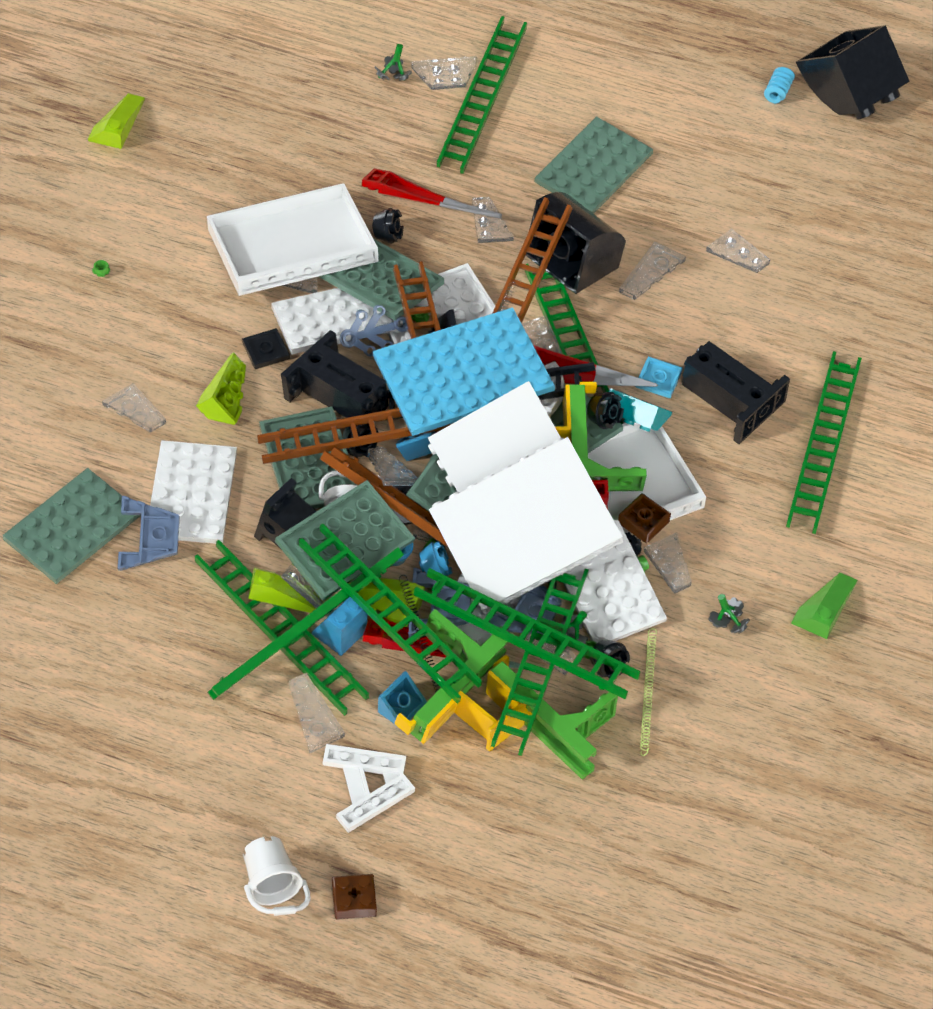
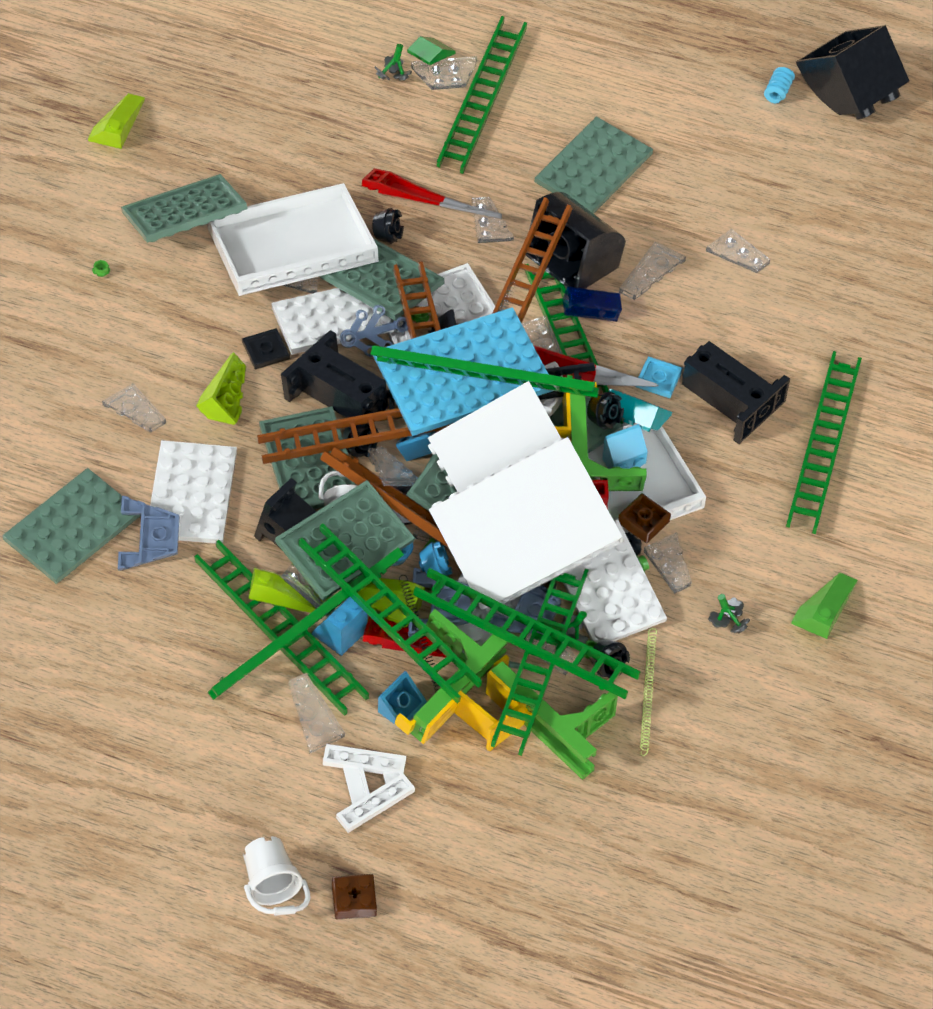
(184, 208): none -> sand green plate
(430, 50): none -> slope
(485, 371): none -> green ladder
(592, 304): none -> clear blue brick
(625, 448): none -> medium azure slope

